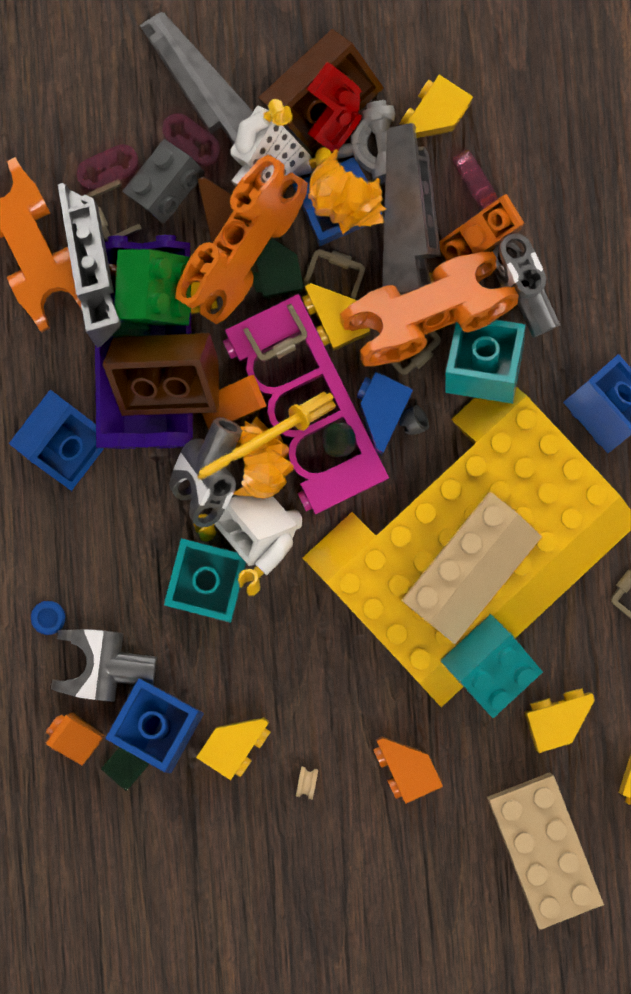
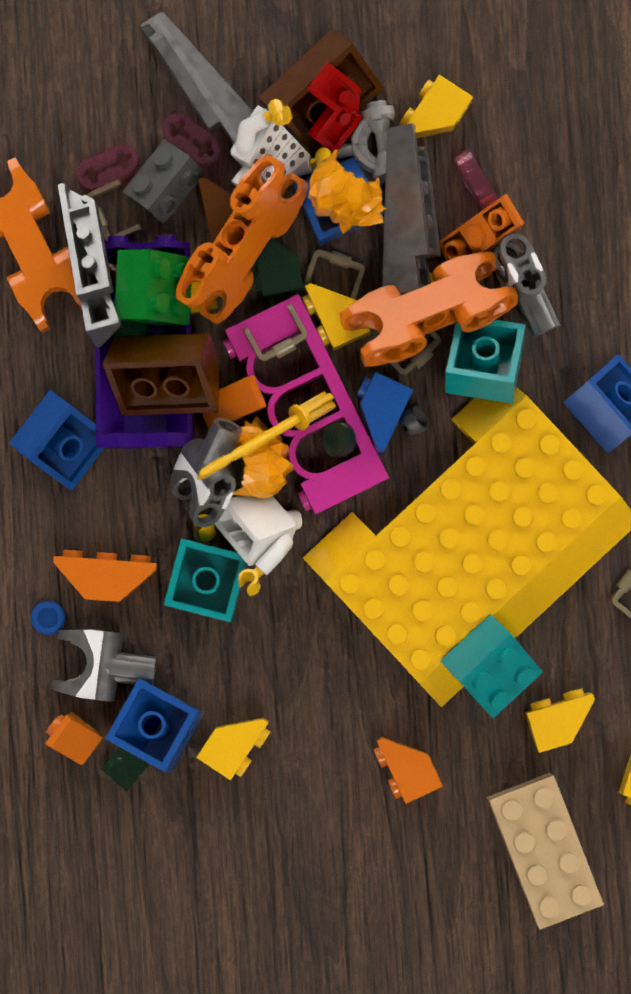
(105, 576): none -> orange slope
(306, 783): tan bush -> none
(472, 567): tan slope -> none

